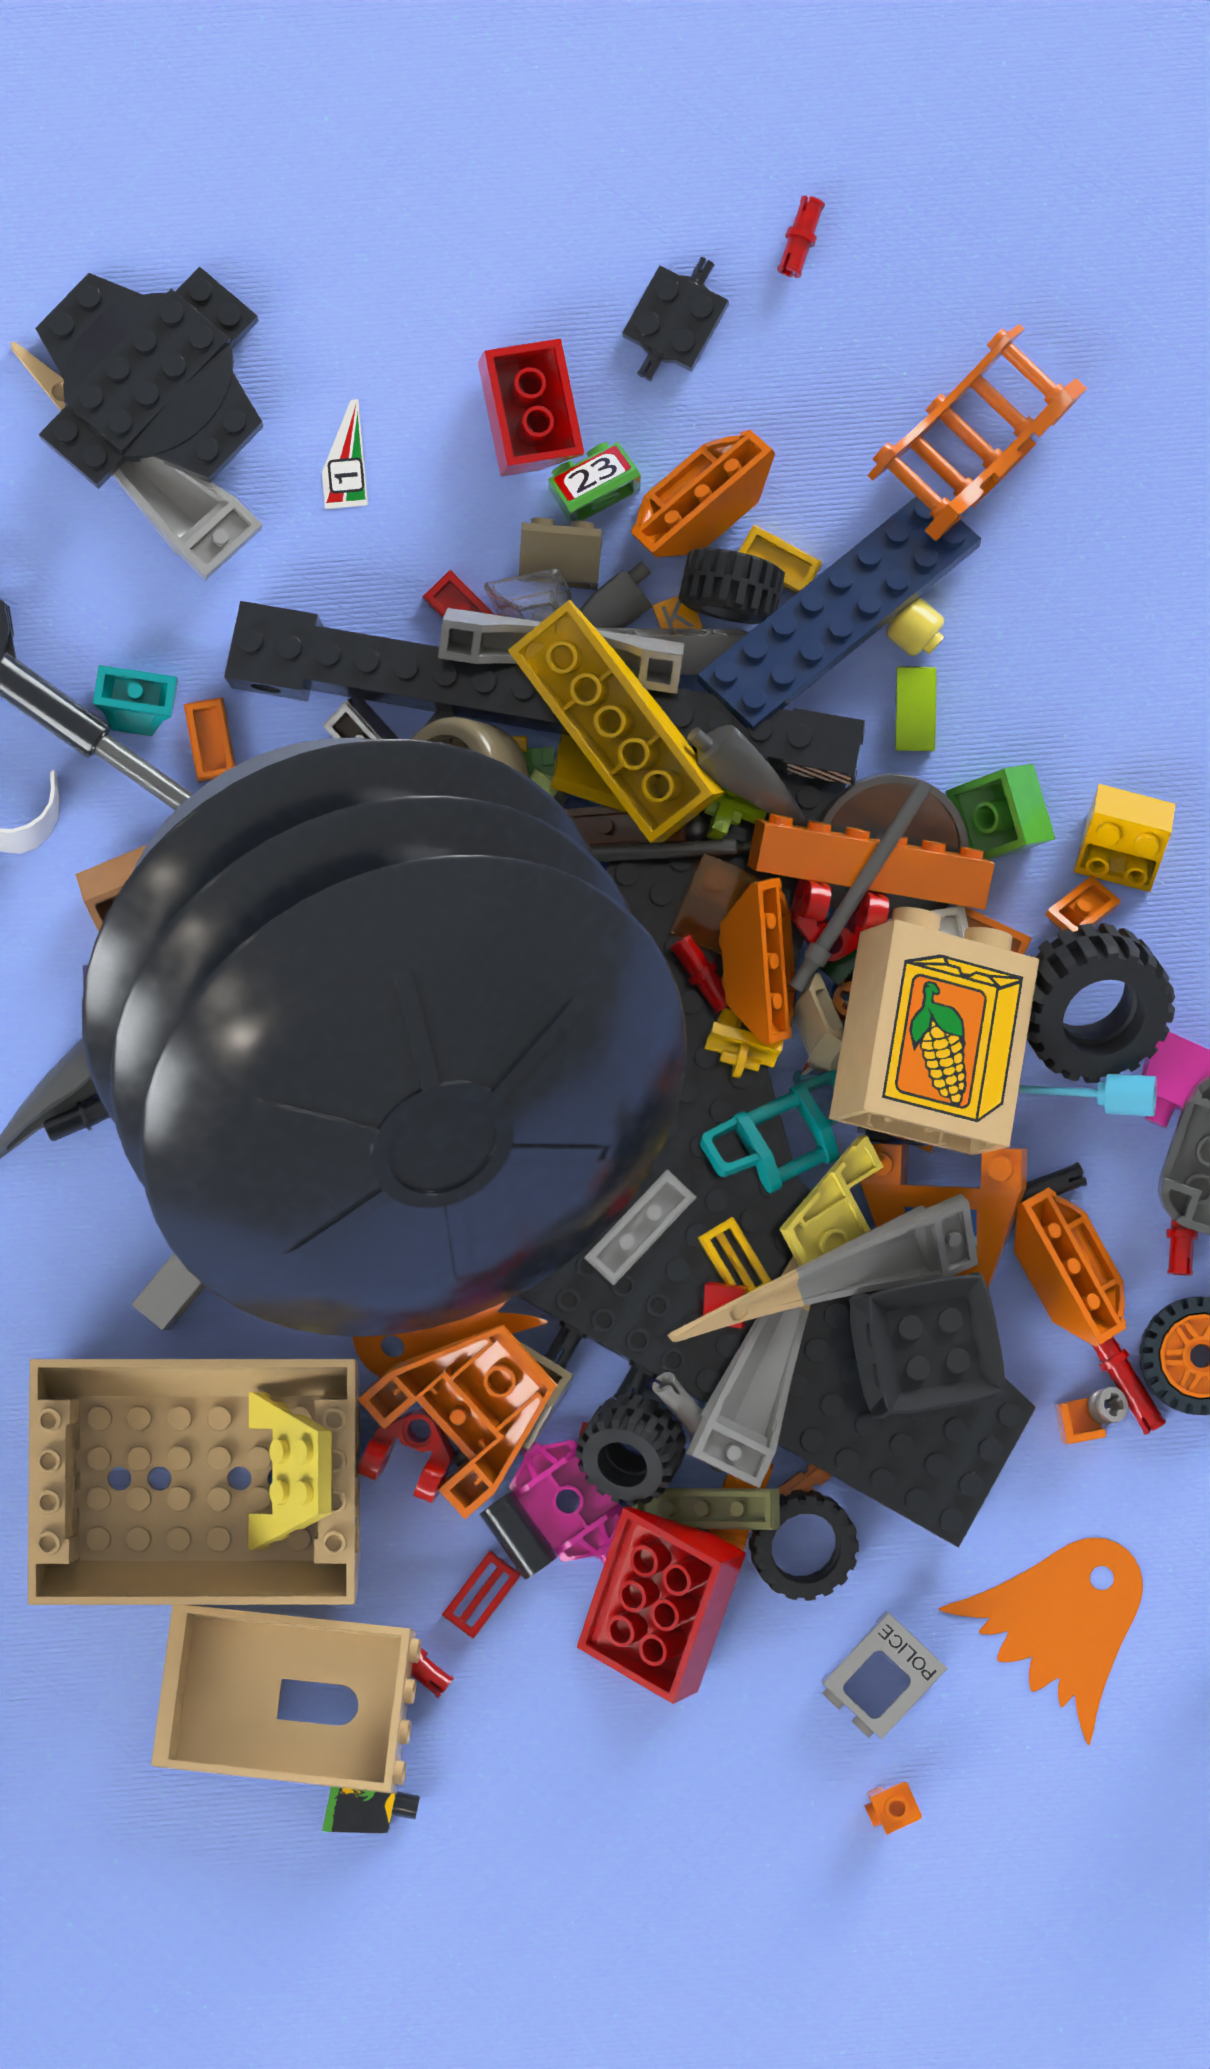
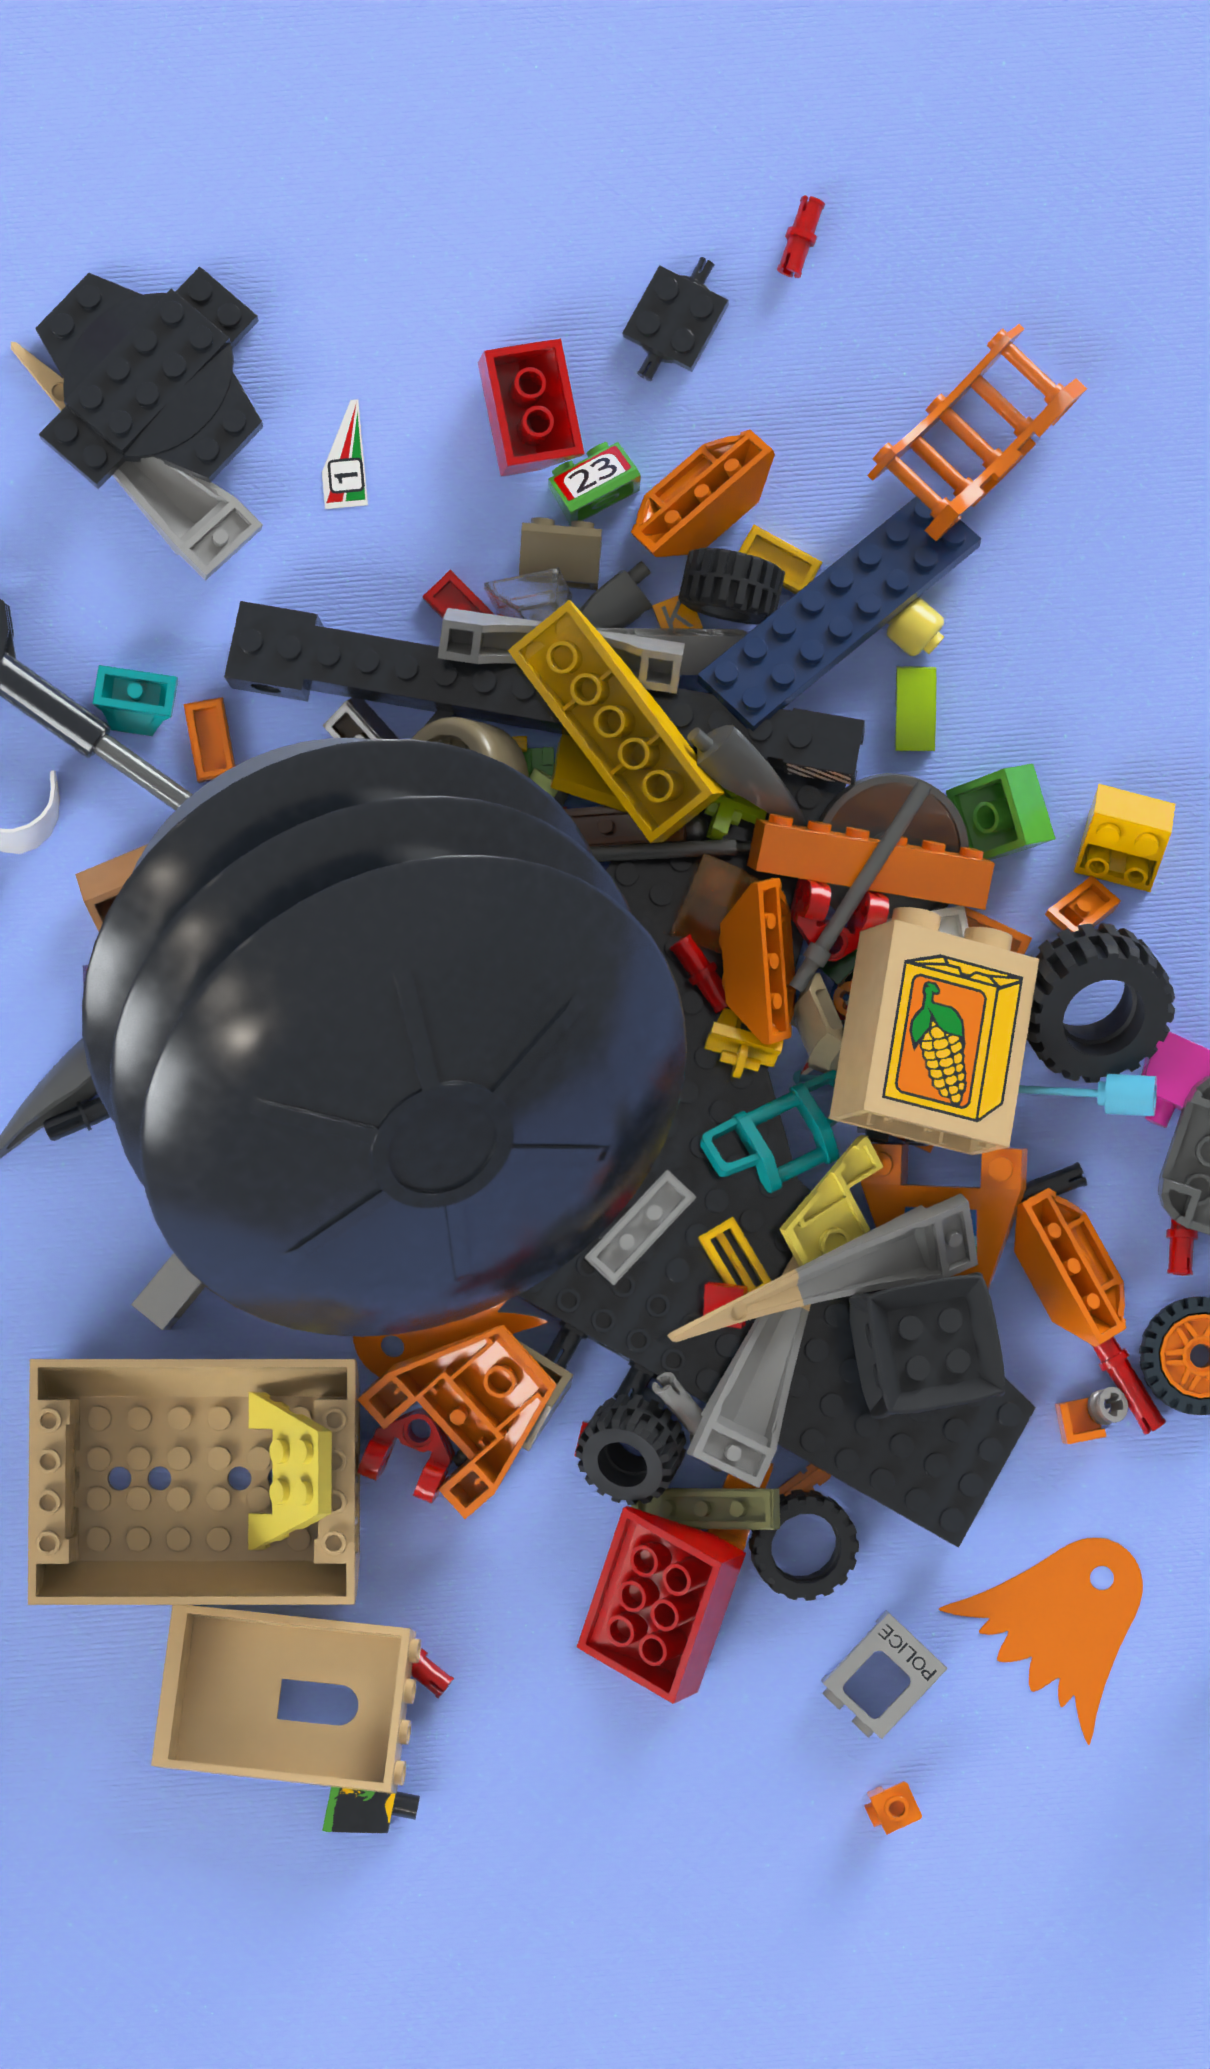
(460, 1622): red tile -> none
(518, 1535): black pin -> none
(538, 1482): dark pink plate -> none

